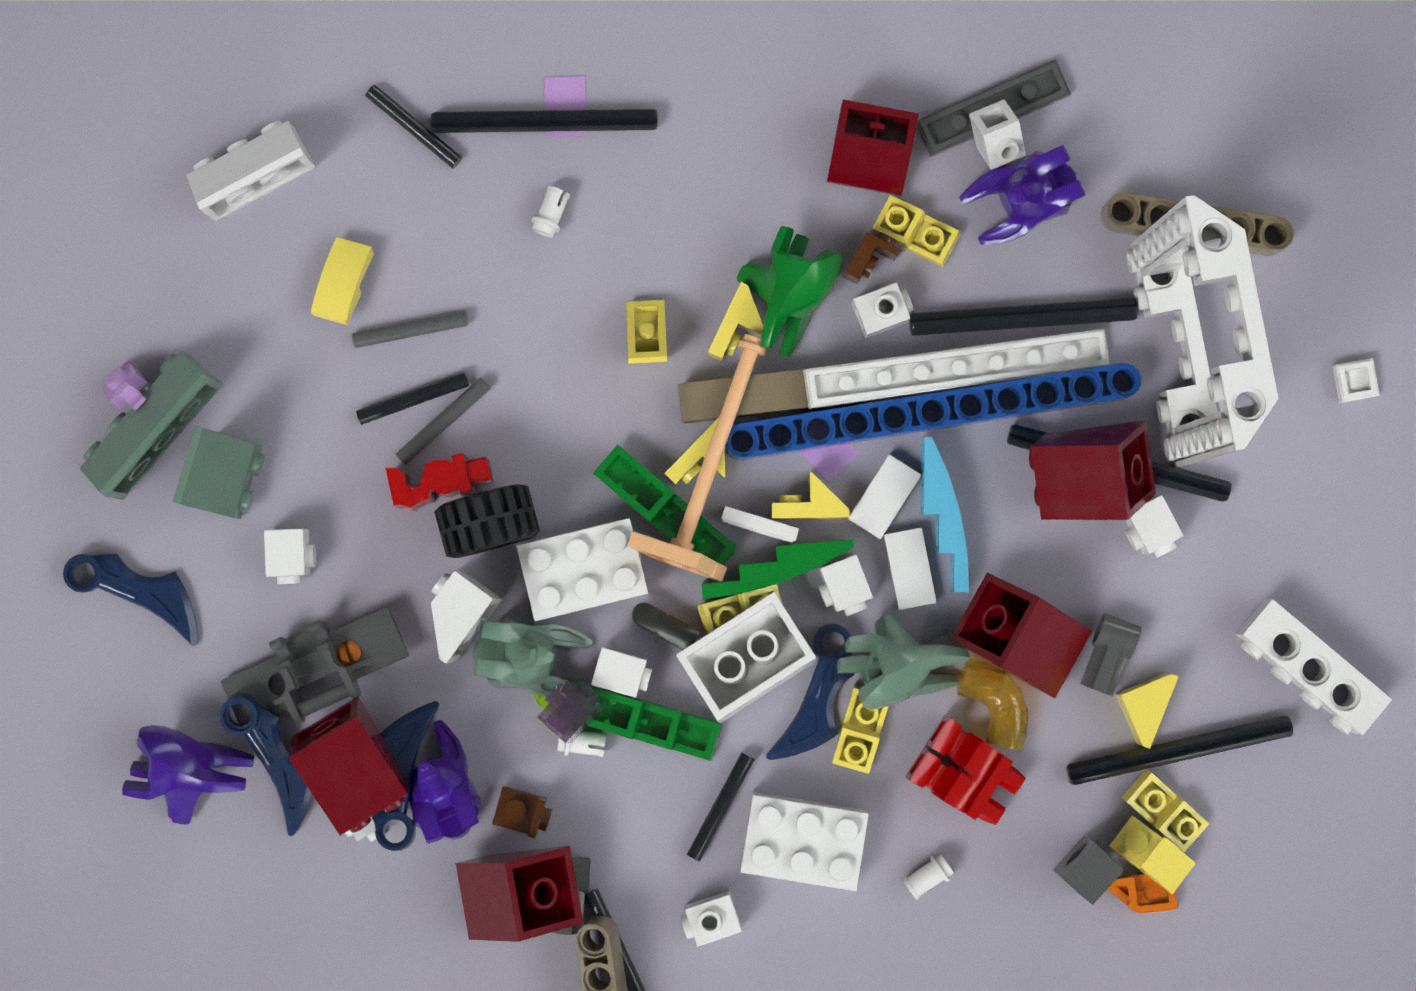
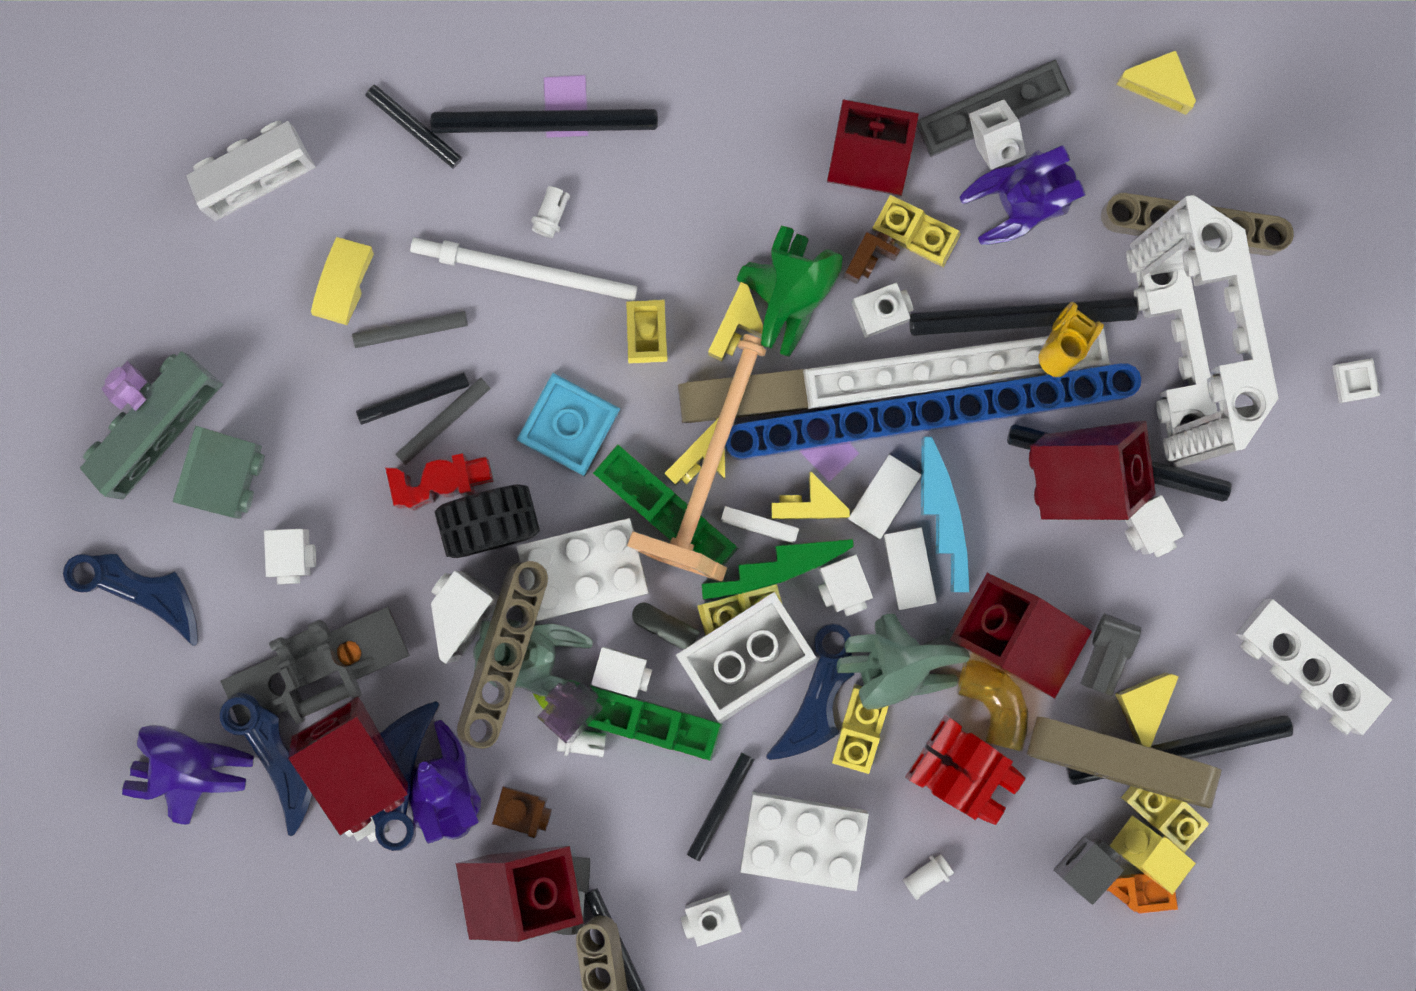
(450, 253): none -> white bar
(487, 667): none -> dark tan beam
(568, 424): none -> medium azure tile
(1068, 341): none -> yellow piece
(1124, 762): none -> dark tan beam
(1161, 81): none -> light yellow slope

